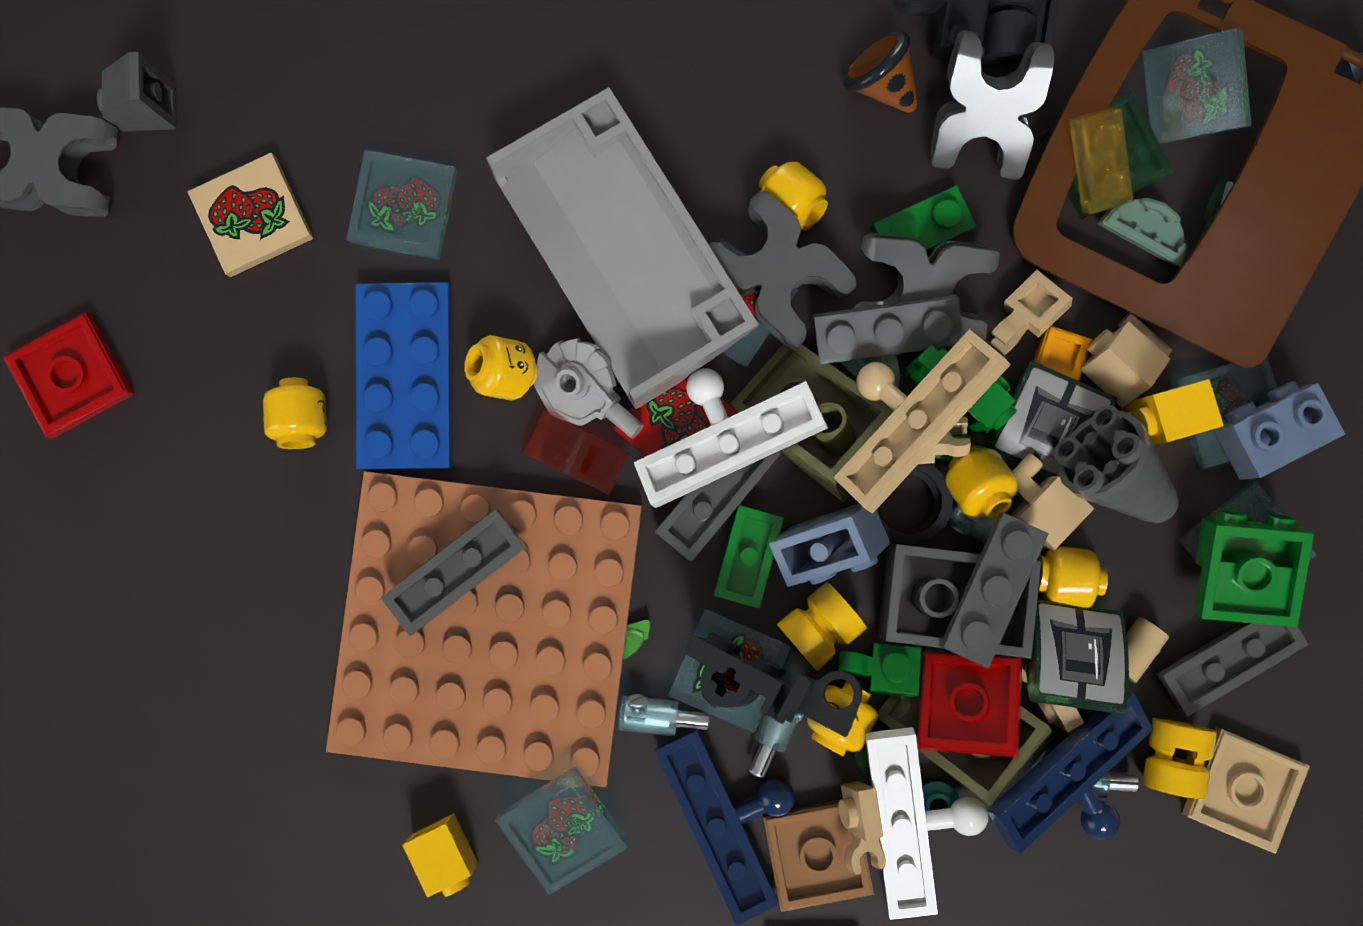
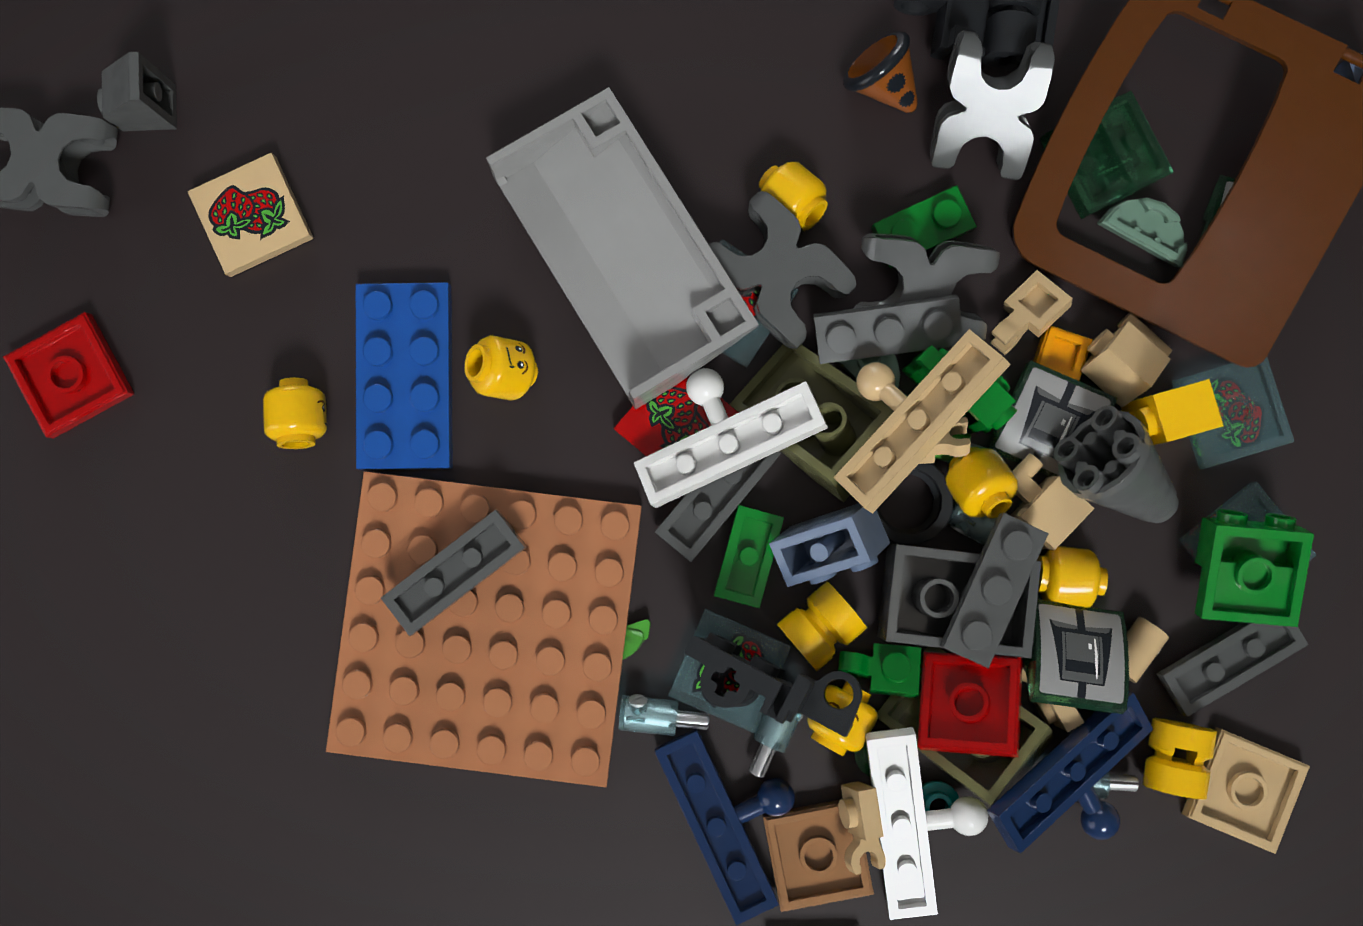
(402, 204): clear light blue tile -> none
(441, 857): yellow brick -> none
(562, 830): clear light blue tile -> none
(575, 452): clear red slope -> none
(579, 386): light grey piece -> none
(1101, 160): clear yellow plate -> none
(1197, 86): clear light blue tile -> none
(1279, 430): sand blue brick -> none

